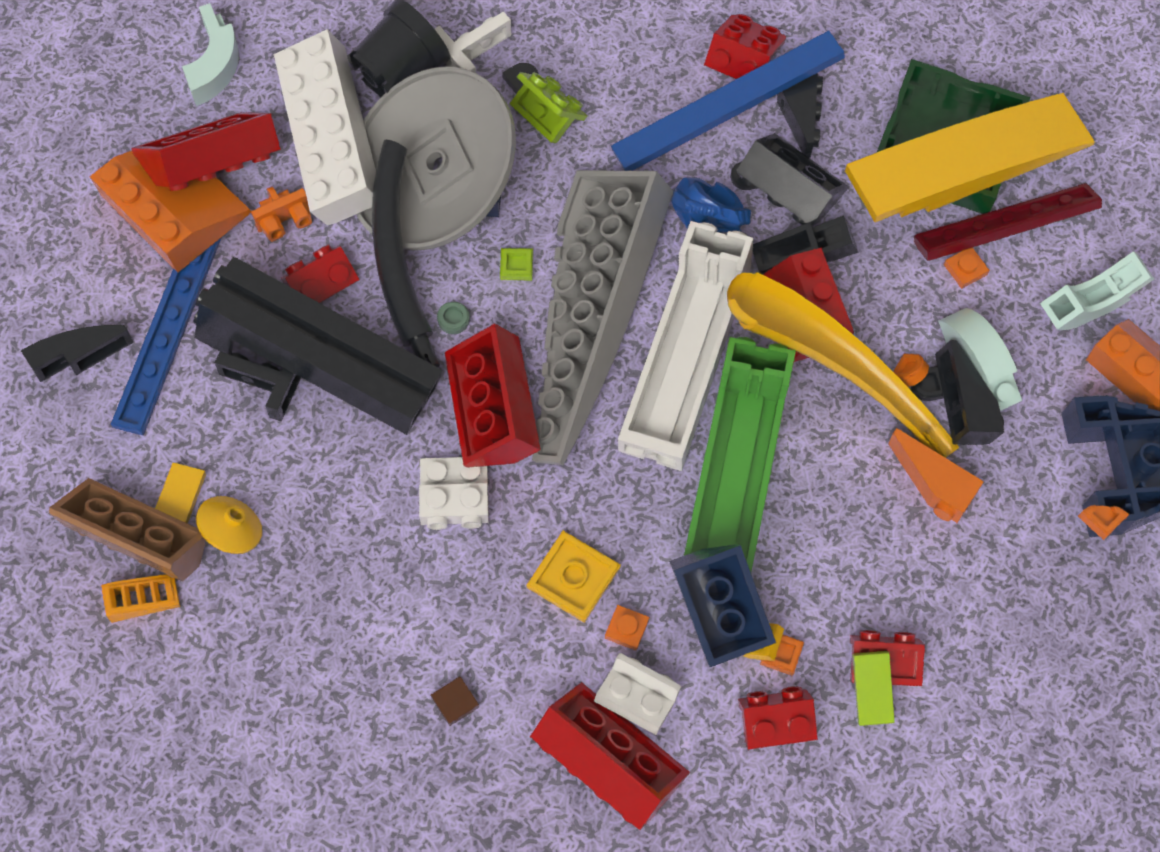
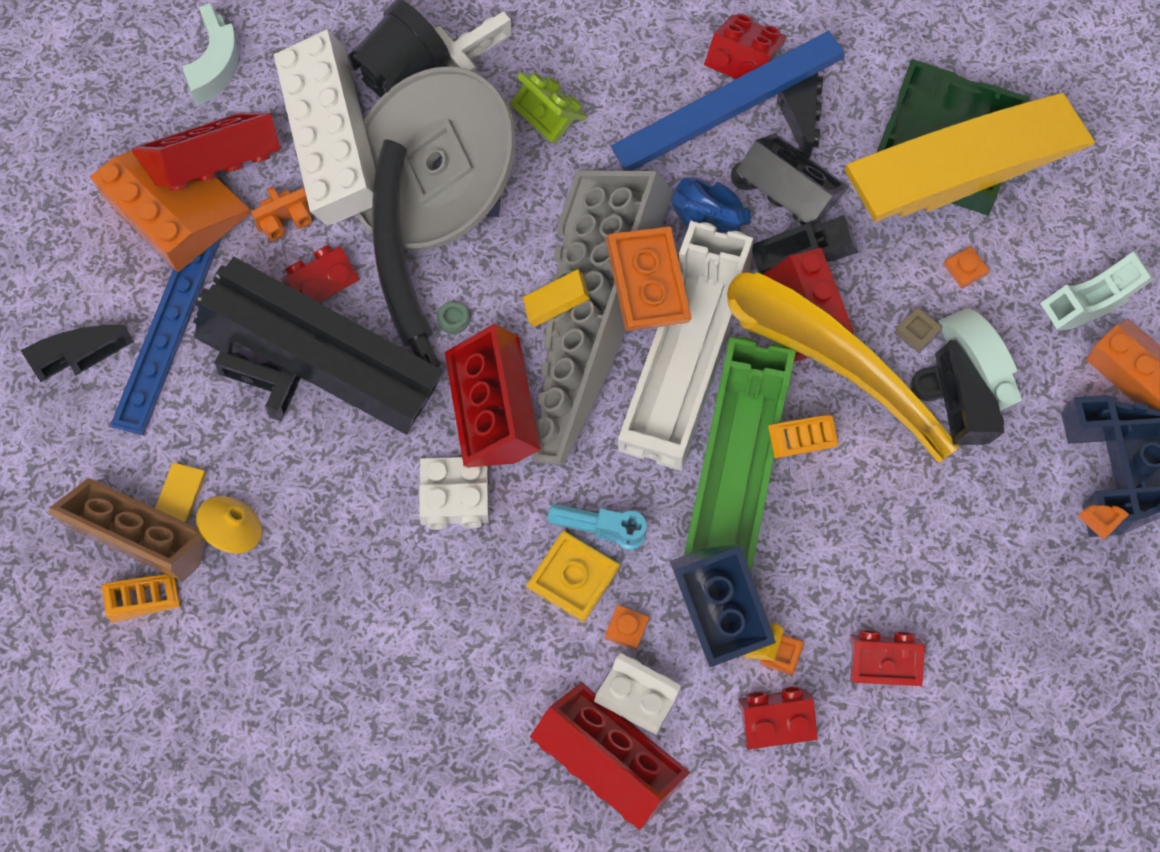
(455, 701): reddish brown tile -> none
(511, 74): black tile -> none
(516, 264): lime tile -> none
(556, 298): none -> yellow tile
(605, 524): none -> medium azure connector
(648, 278): none -> orange plate
(813, 435): none -> light orange slope
(873, 688): lime tile -> none
(911, 369): orange tile -> none
(918, 330): none -> dark tan plate
(939, 480): orange slope -> none
(1007, 221): dark red tile -> none

